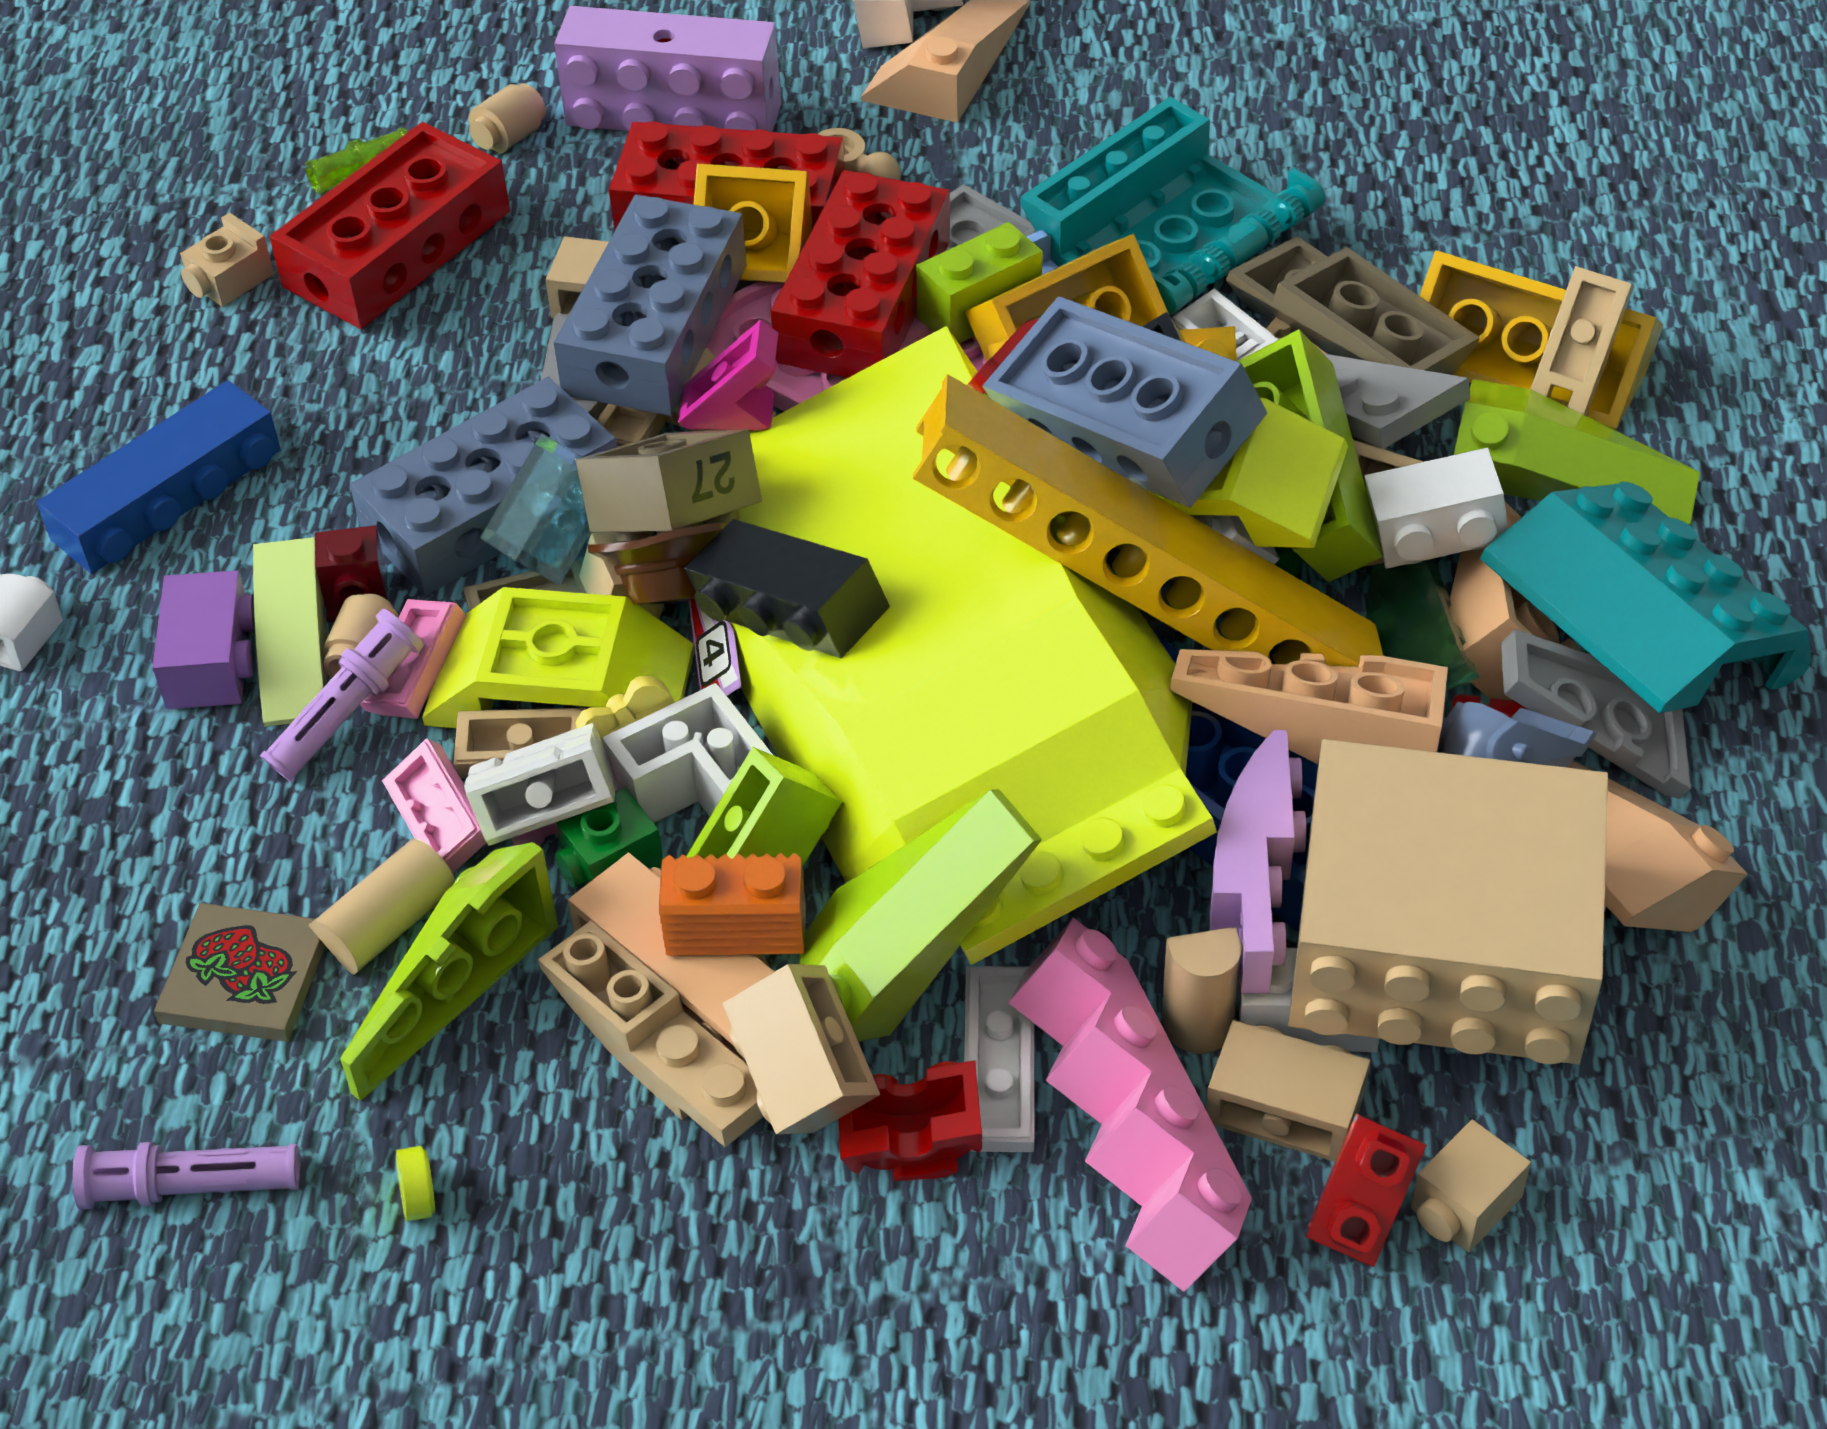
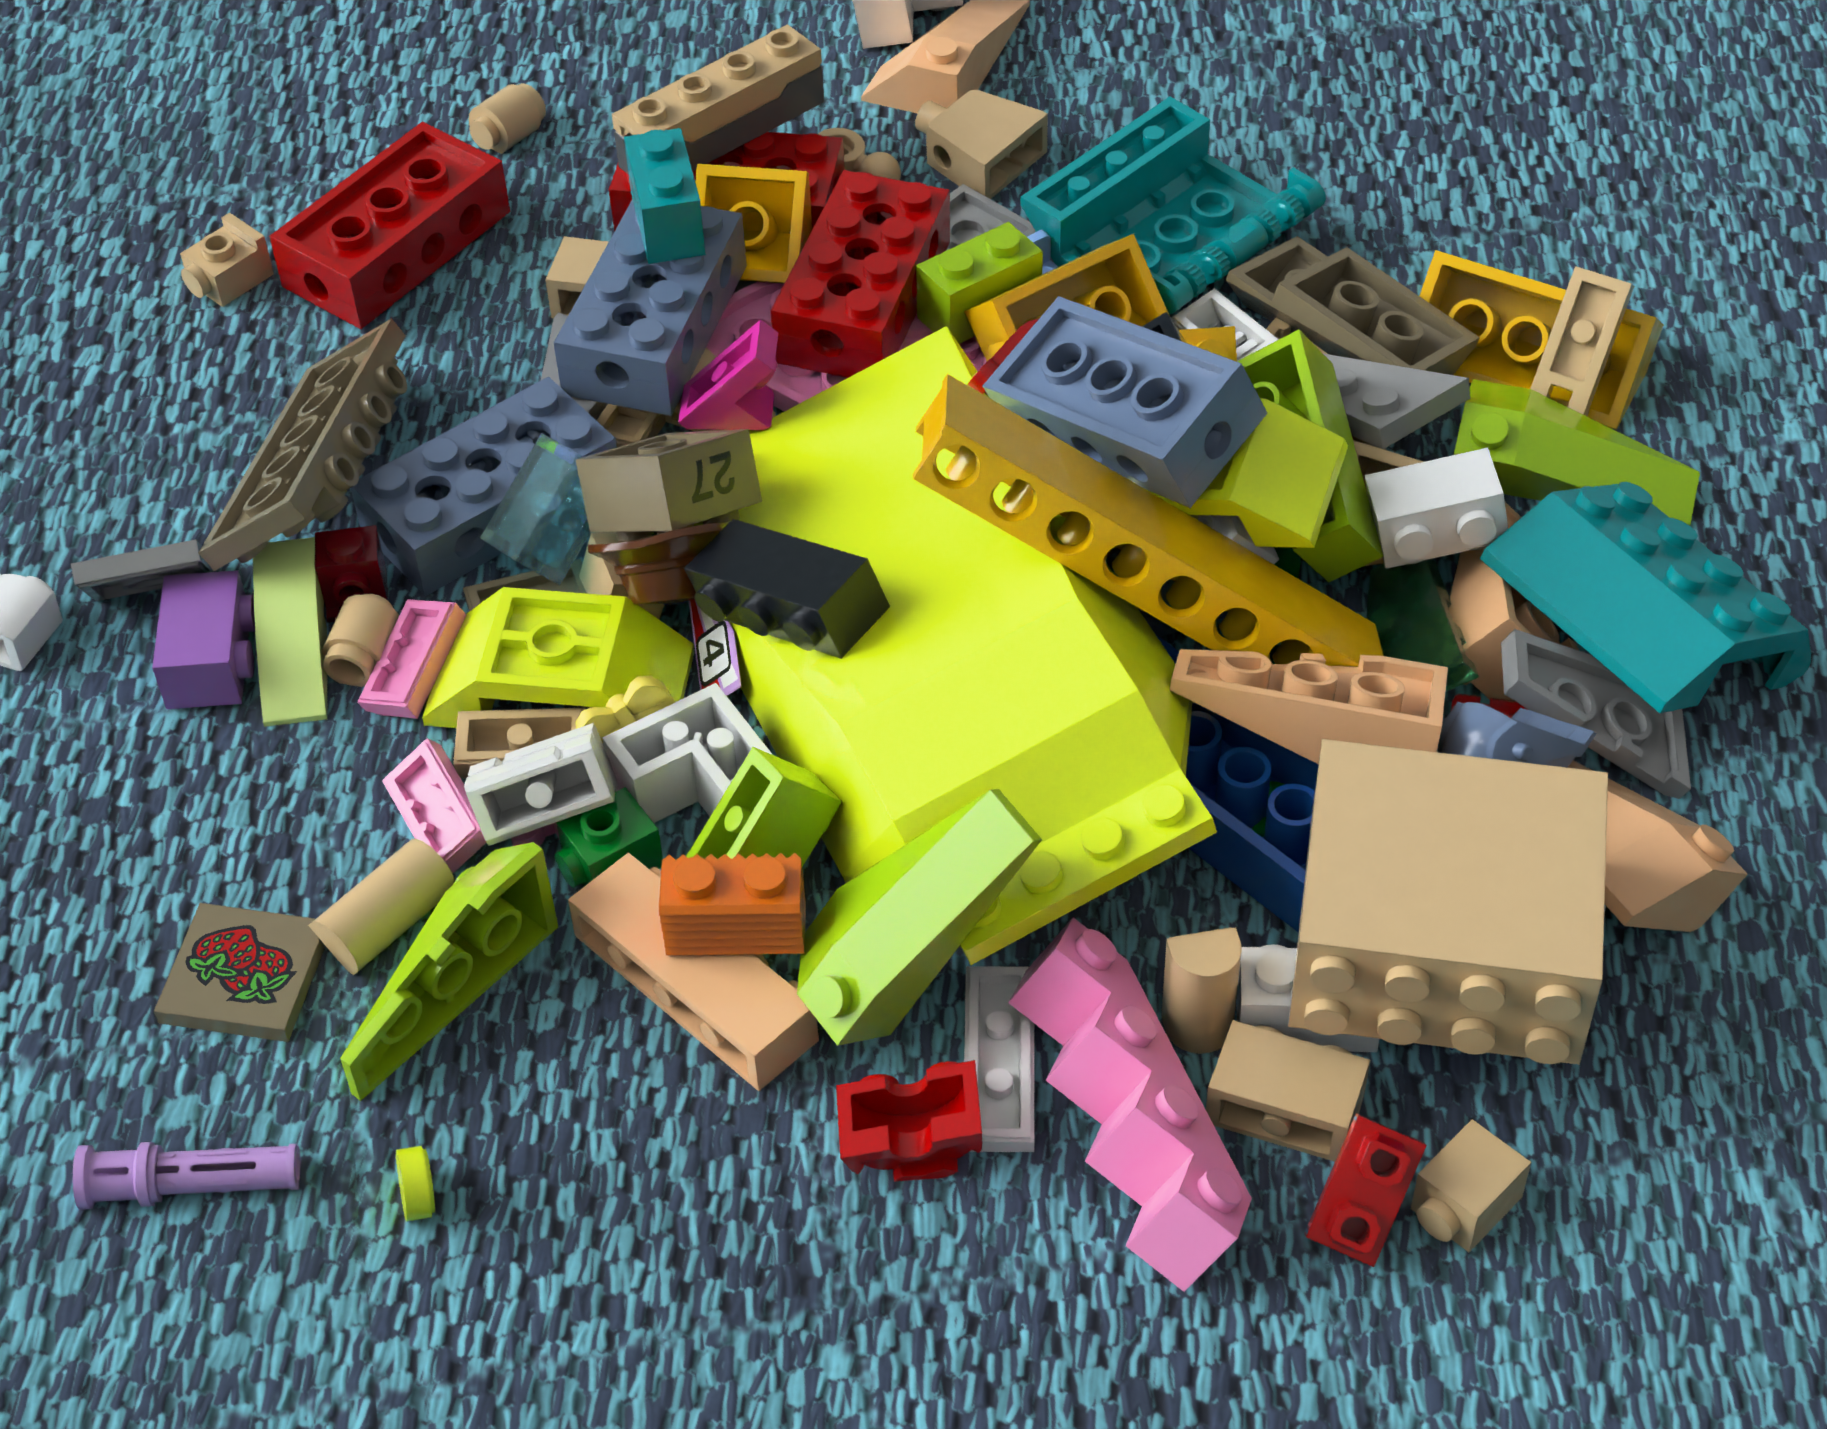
(137, 570): none -> light grey tile
(159, 476): blue brick -> none
(313, 448): none -> dark tan plate
(334, 168): clear neon green pin -> none
(361, 673): lavender pin -> none
(651, 1034): tan slope -> none
(665, 195): none -> teal brick
(666, 70): lavender brick -> none
(731, 97): none -> tan piece
(800, 1049): tan brick -> none
(982, 140): none -> tan torso
(1256, 855): lavender slope -> none

